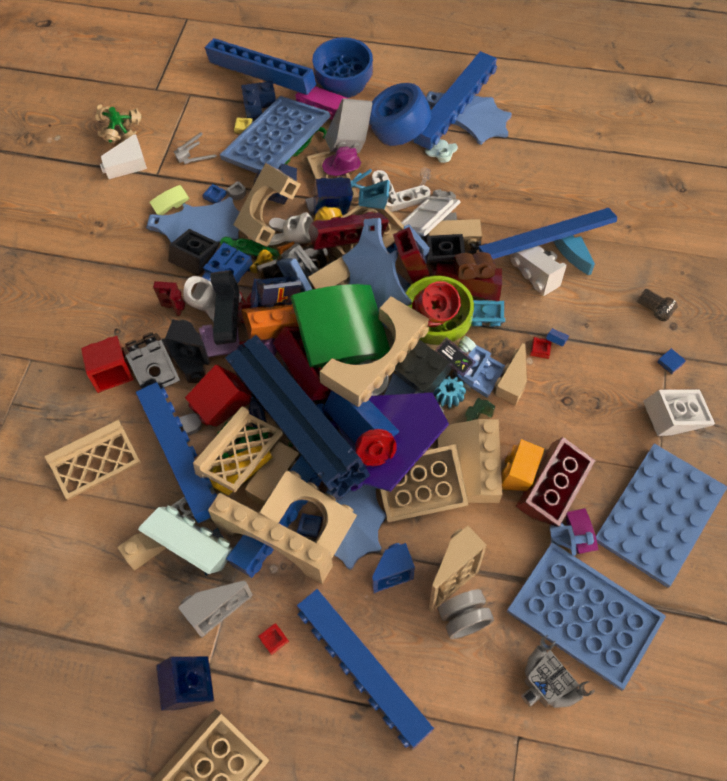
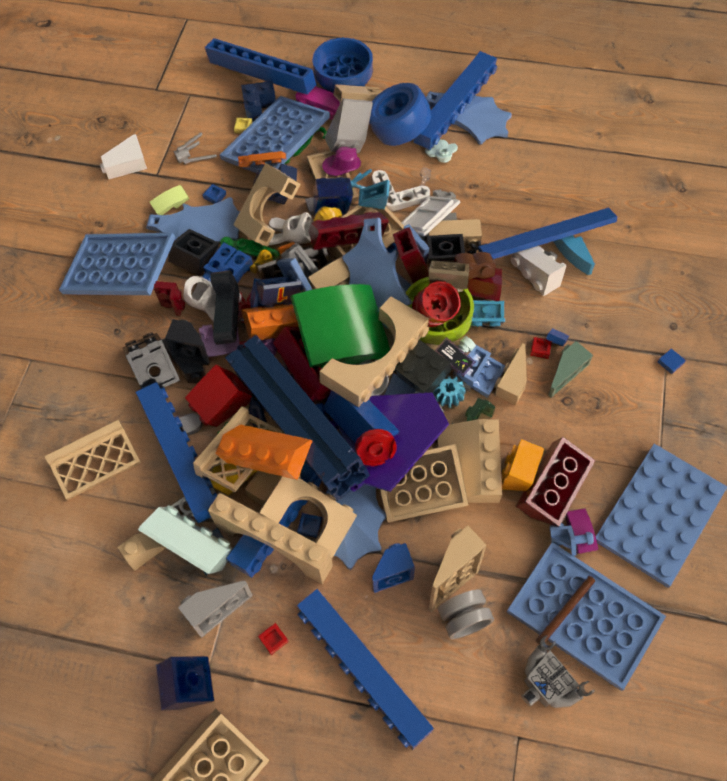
(106, 364): red slope -> none
(117, 264): none -> medium blue plate
(122, 120): tan plant -> none
(236, 191): light grey tile -> none
(260, 159): none -> orange hinge
(264, 450): none -> orange slope
(356, 92): none -> tan hinge
(450, 272): none -> dark tan slope
(566, 609): none -> reddish brown bar
(573, 361): none -> sand green slope
(662, 307): clear smoke piece -> none
(677, 411): white slope -> none

